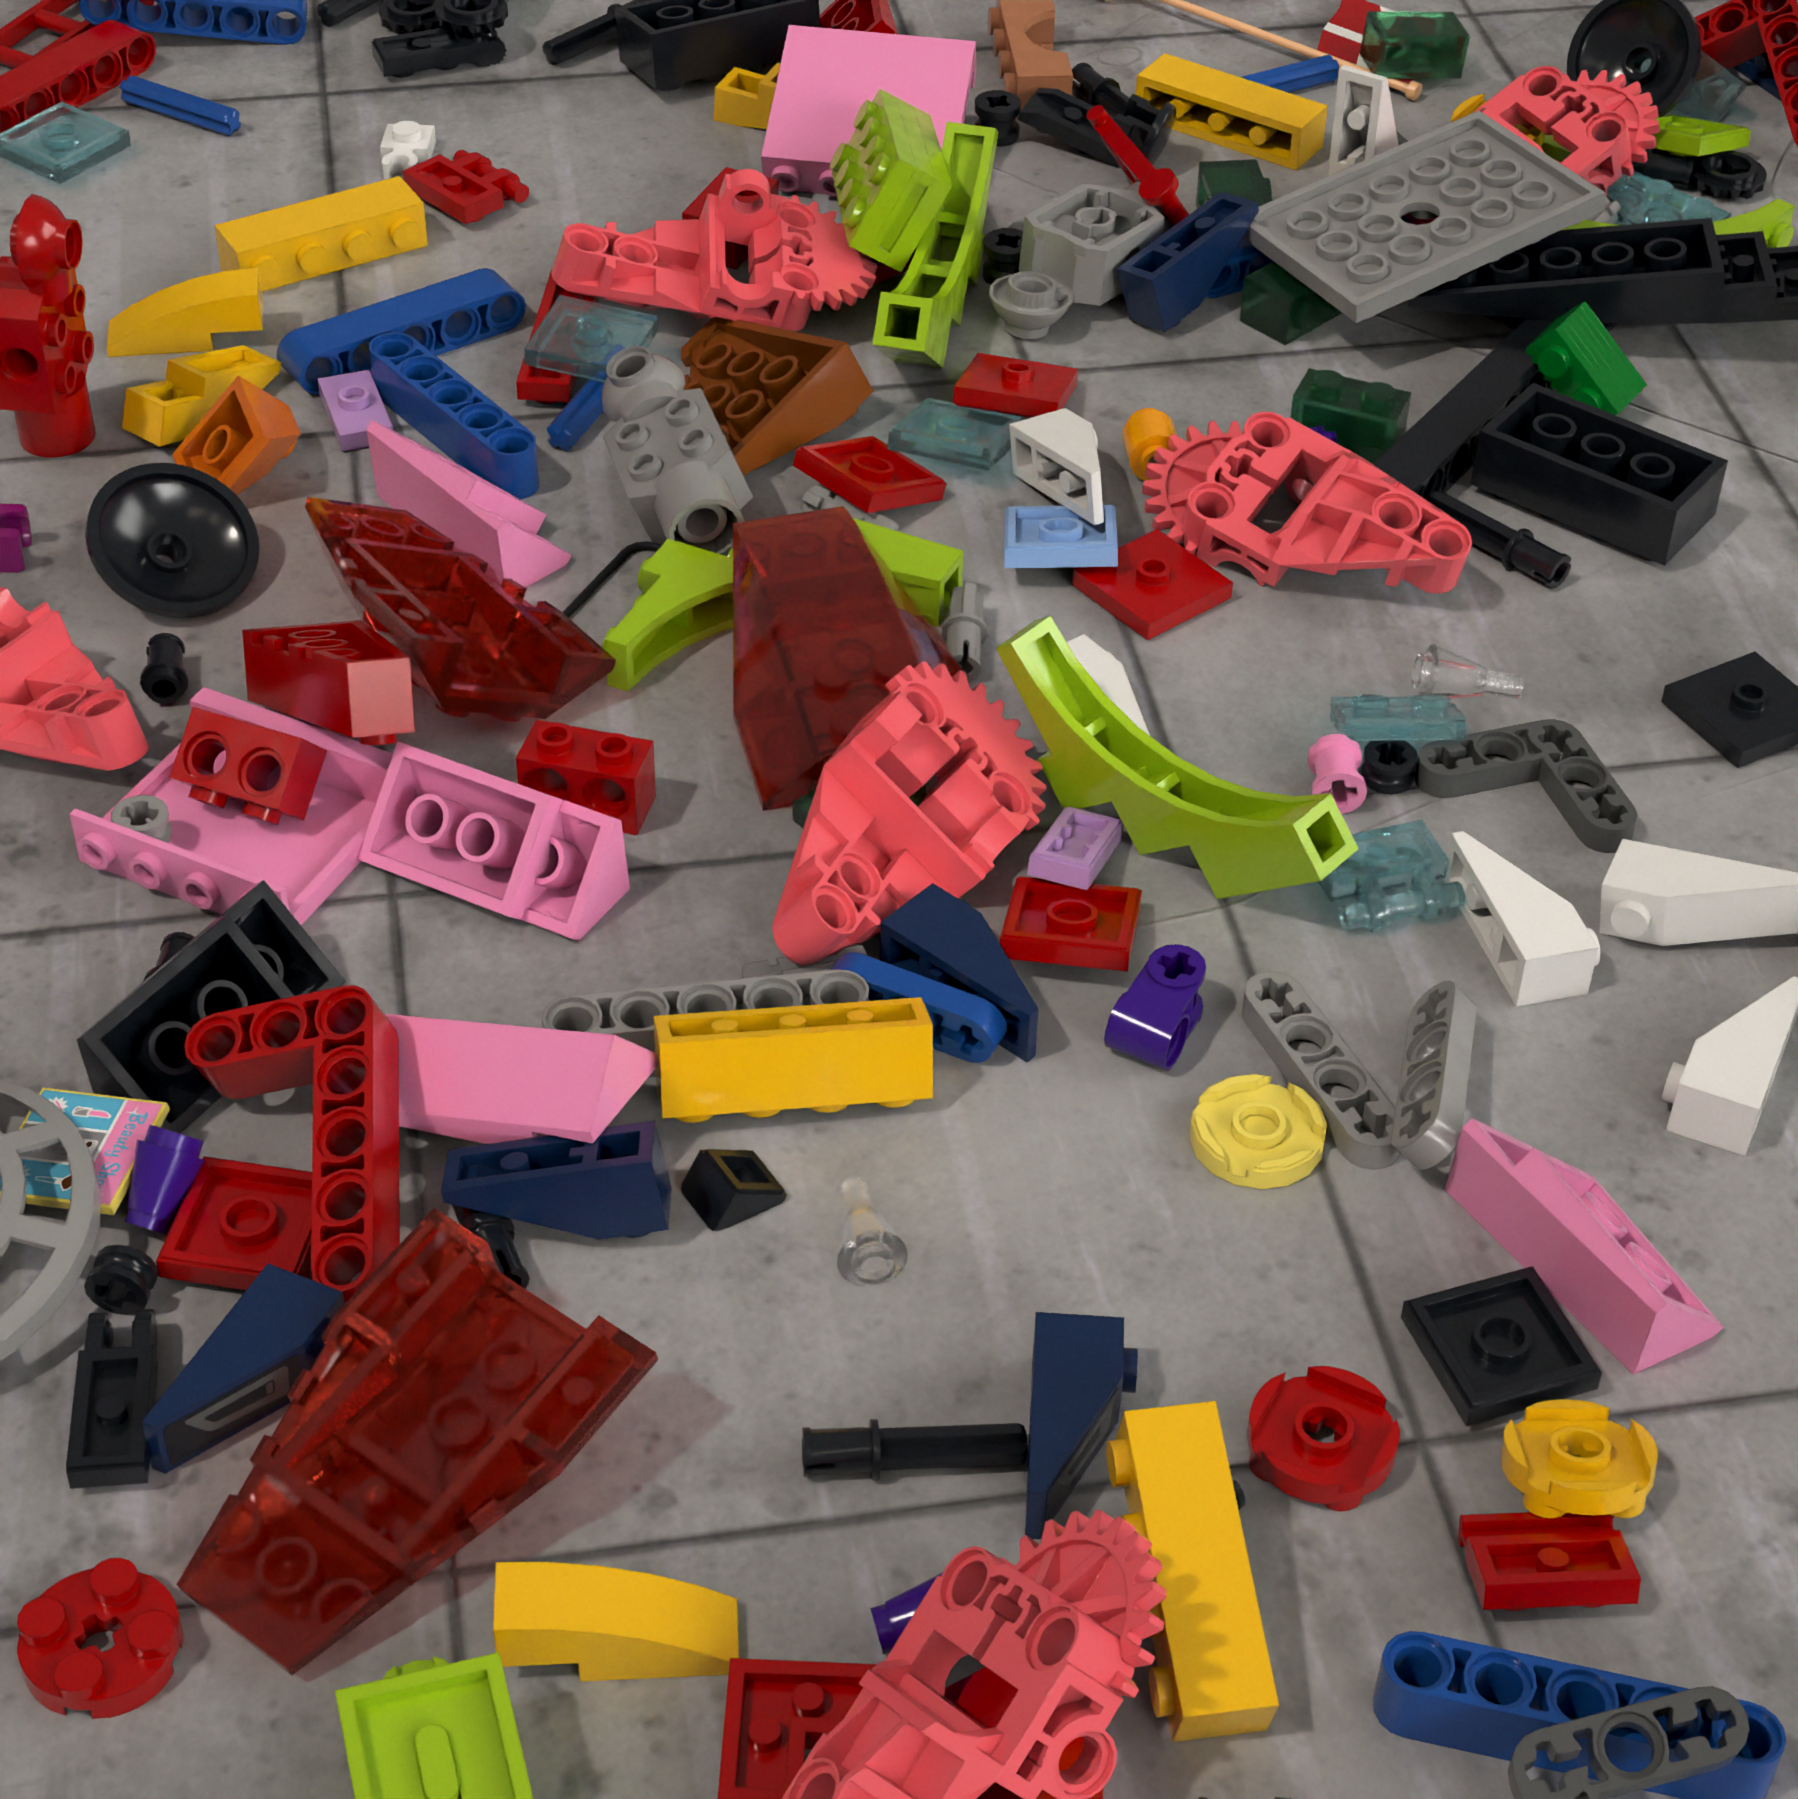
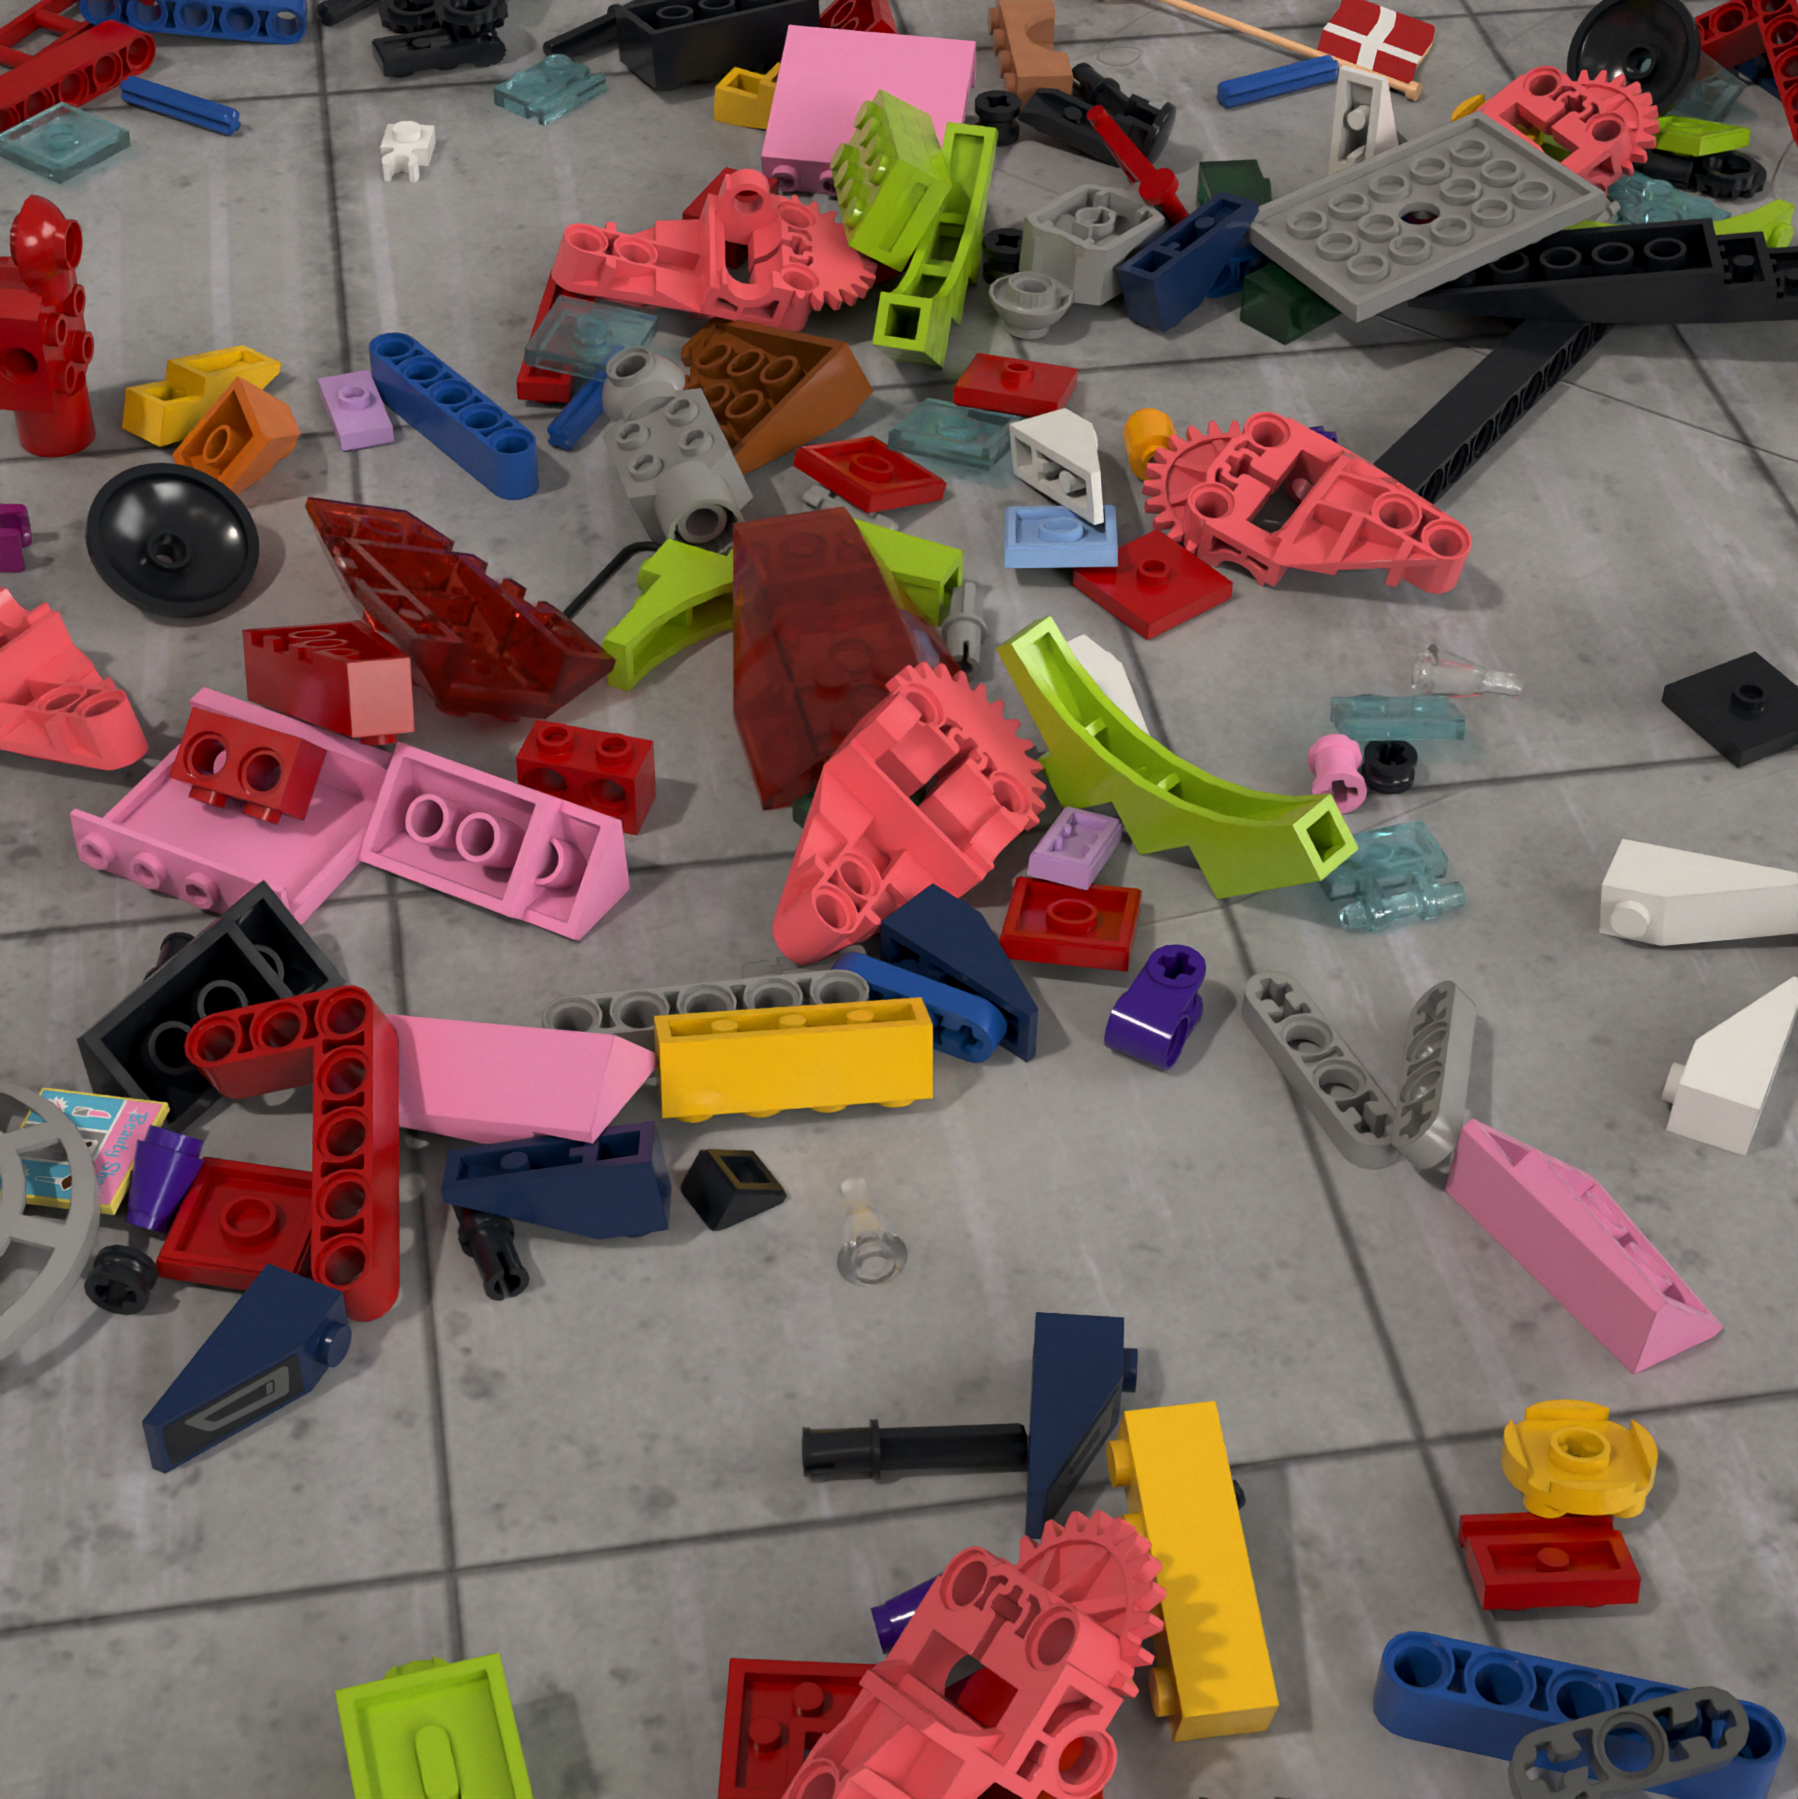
(92, 1602): red plate -> none
(109, 1403): black hinge -> none
(144, 815): light grey bush -> none
(164, 675): black pin -> none
(188, 315): yellow slope -> none
(325, 233): yellow brick -> none
(405, 1442): clear red wedge -> none
(436, 316): blue beam -> none
(463, 508): bright pink slope -> none
(466, 186): red plate -> none
(549, 89): none -> clear light blue plate
(611, 1622): yellow slope -> none
(1235, 111): yellow brick -> none
(1257, 1132): light yellow tile -> none
(1315, 1470): red plate -> none
(1361, 413): clear green brick -> none
(1414, 45): clear green brick -> none
(1500, 1345): black plate -> none
(1512, 546): black axle -> none
(1522, 926): white slope -> none
(1535, 749): dark grey beam -> none
(1586, 361): green brick -> none
(1598, 473): black brick -> none

